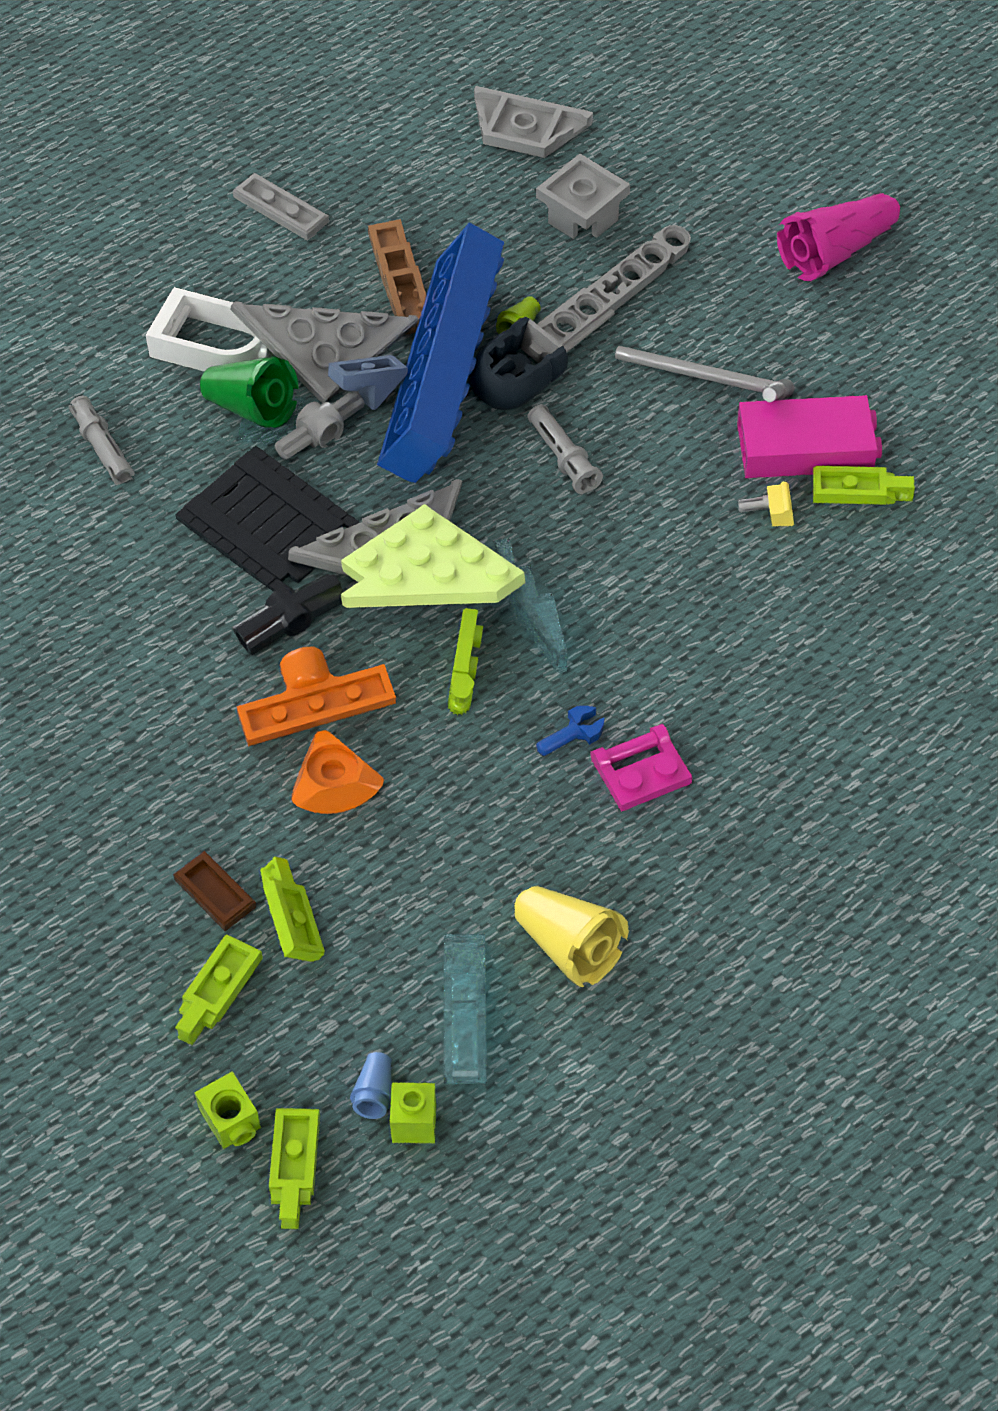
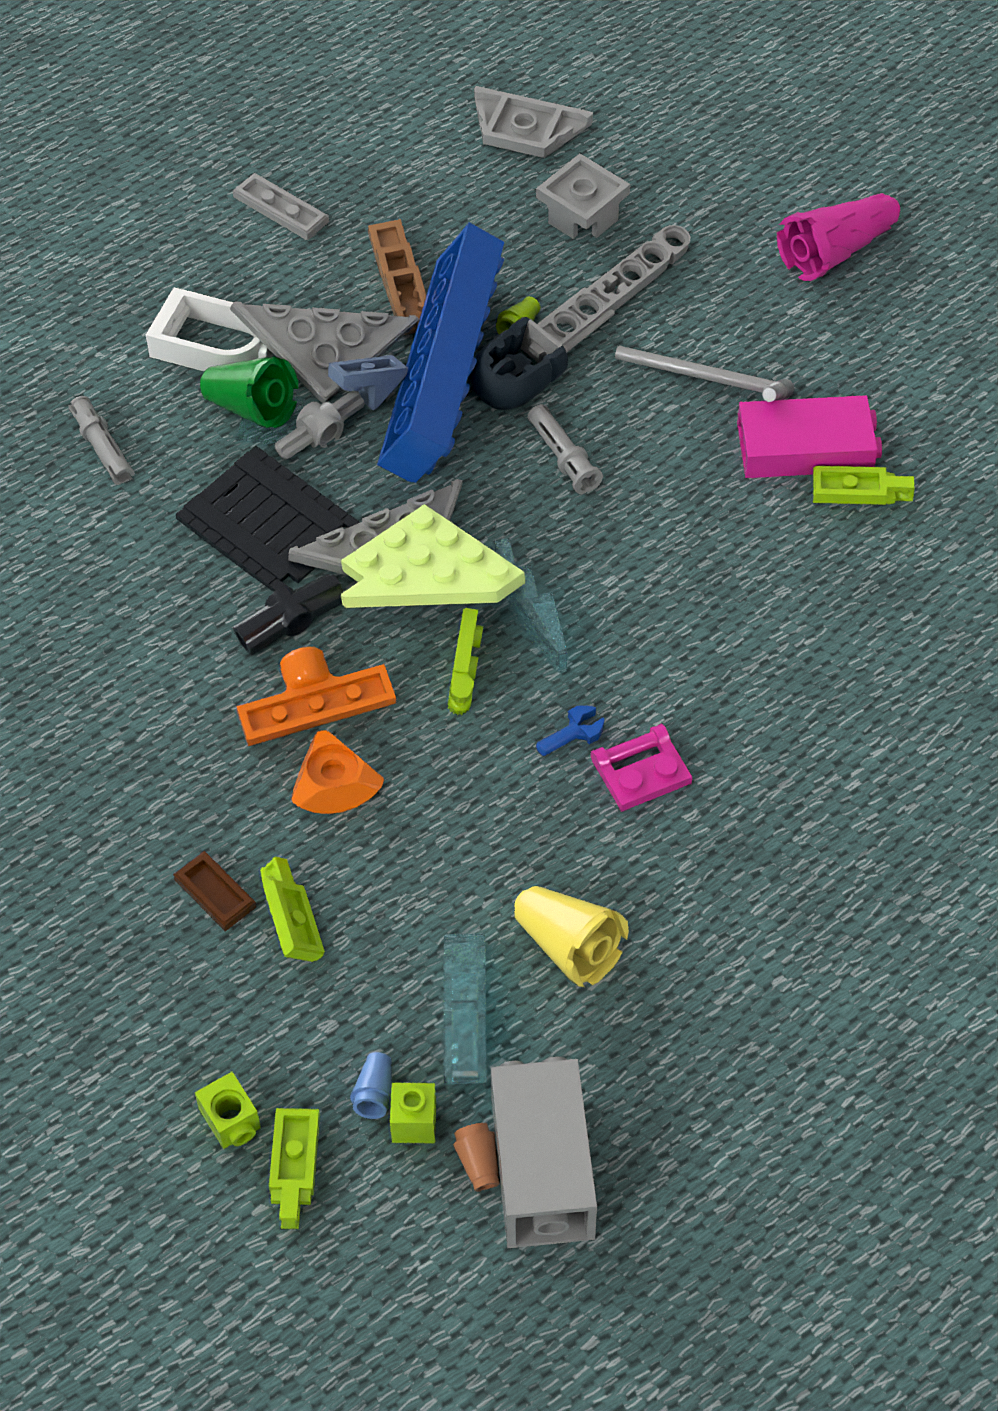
(216, 987): lime hinge -> none
(478, 1155): none -> nougat cone
(543, 1153): none -> light grey brick
(777, 501): light yellow piece -> none

